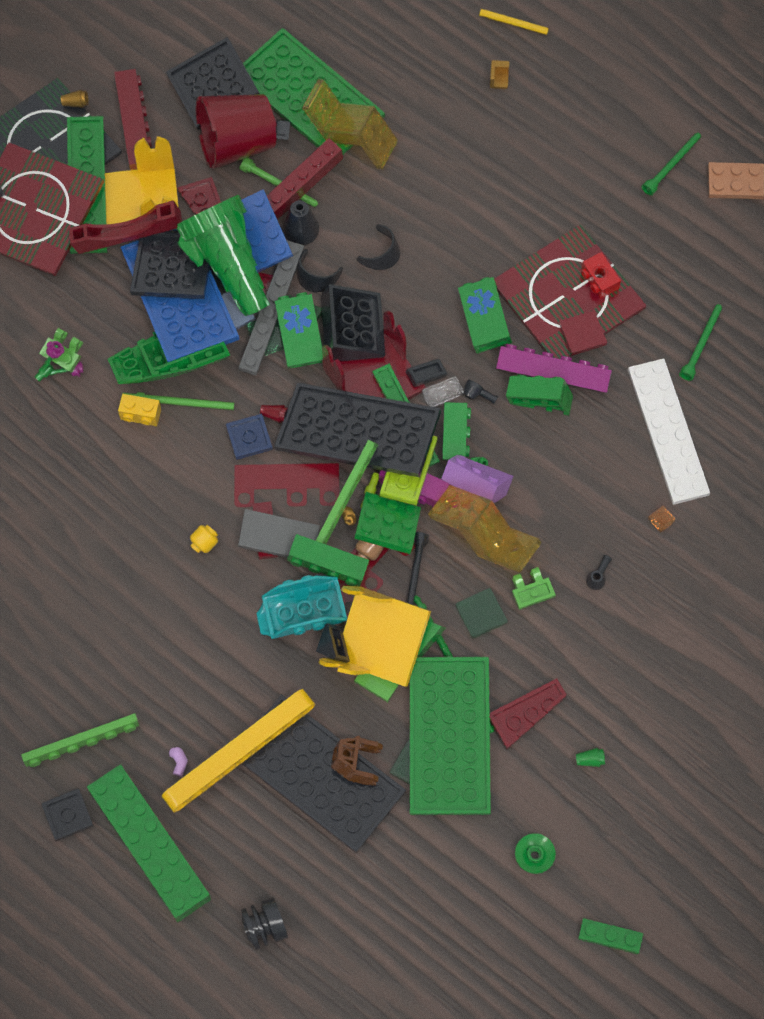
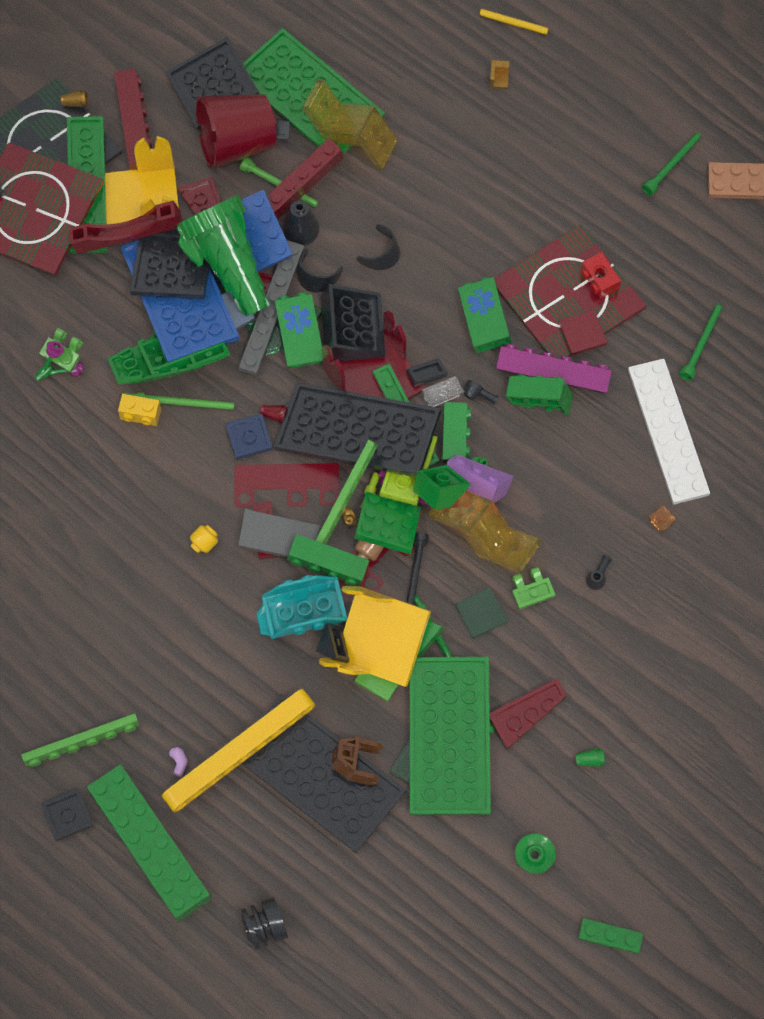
(440, 486): none -> green slope

